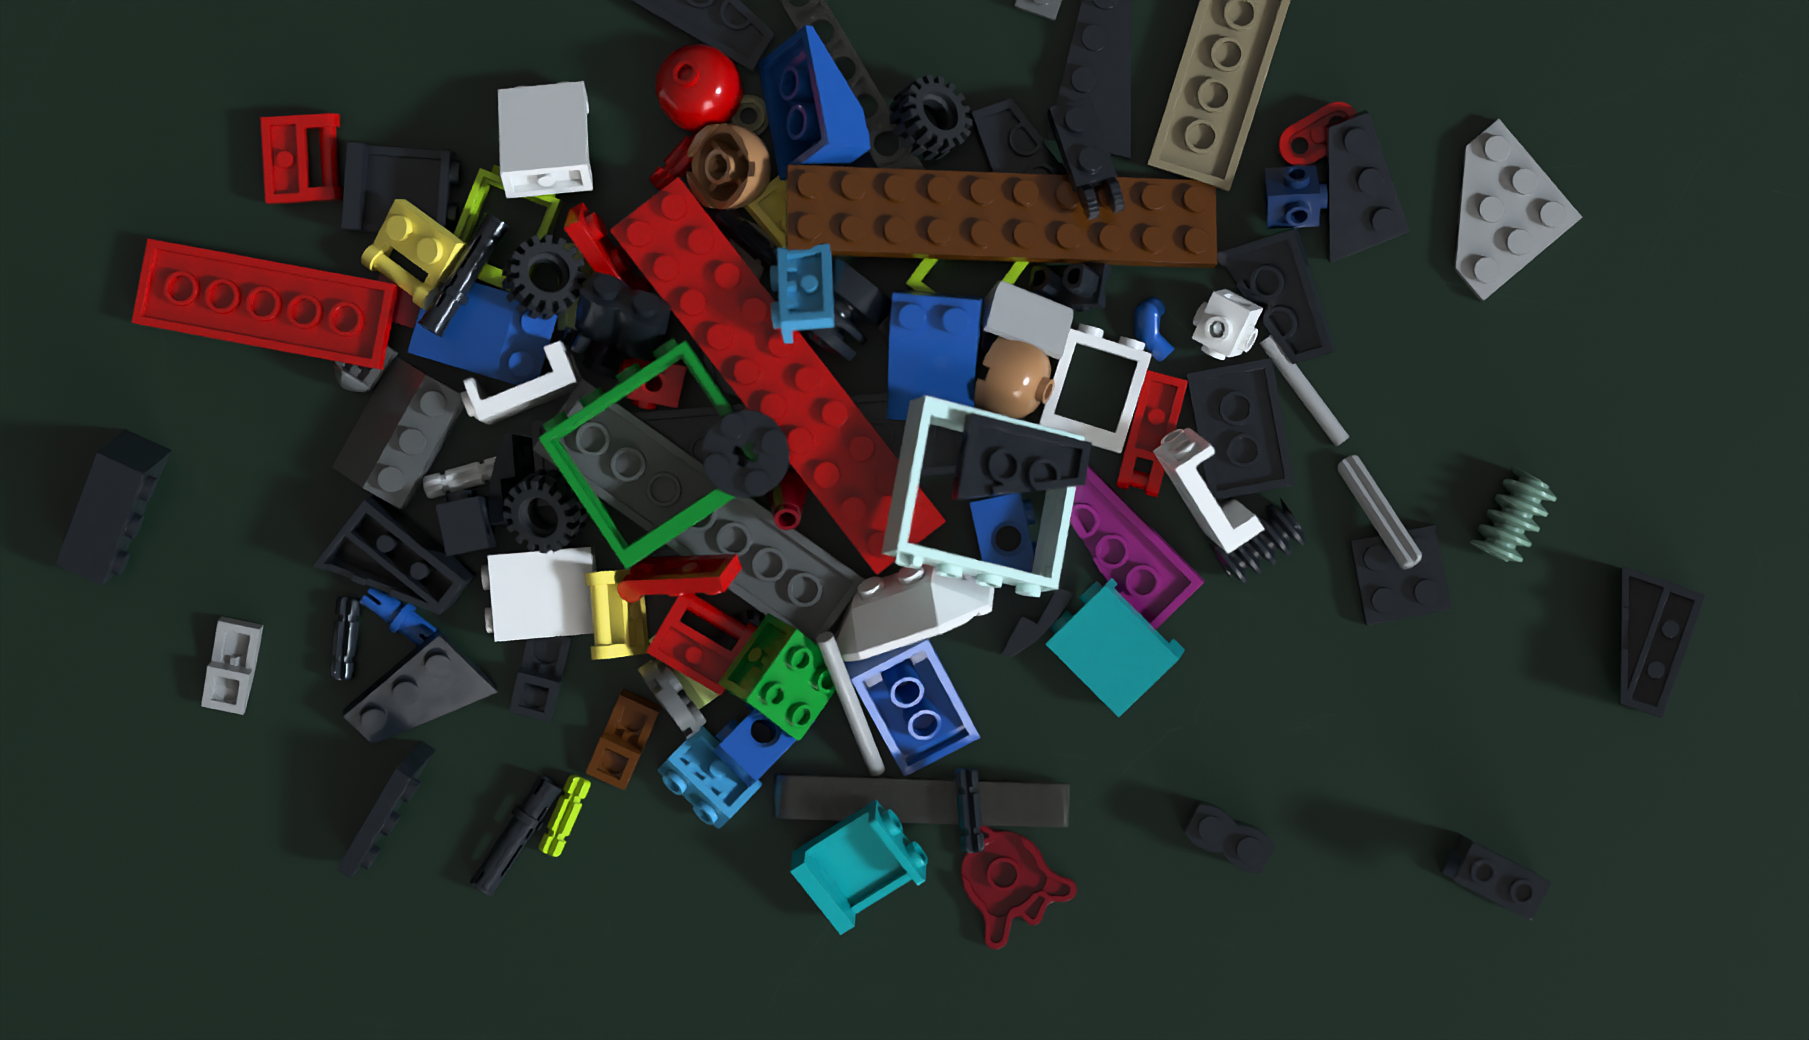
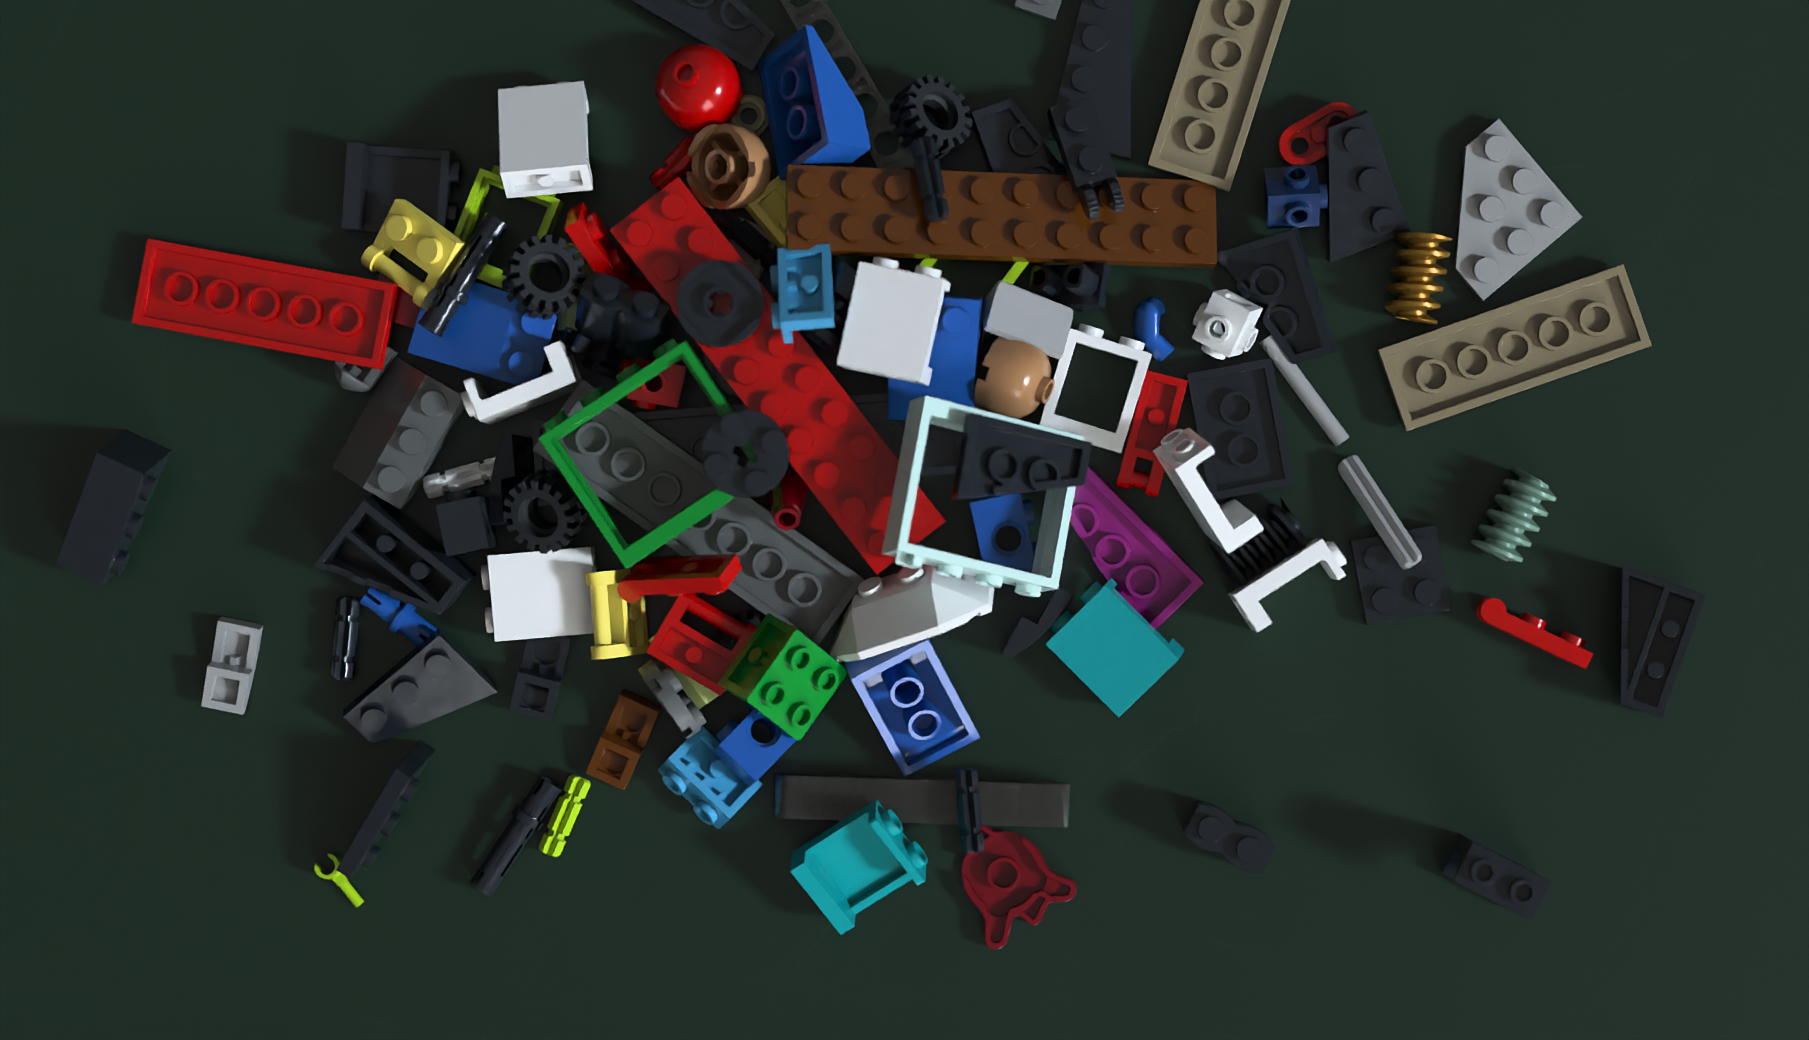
(288, 160): red plate -> none
(340, 880): none -> lime hand
(695, 302): none -> black plate
(850, 703): light grey bar -> none
(892, 321): none -> white panel
(929, 179): none -> black axle
(1248, 595): none -> white panel
(1417, 276): none -> pearl gold piece
(1514, 348): none -> dark tan plate
(1531, 630): none -> red plate

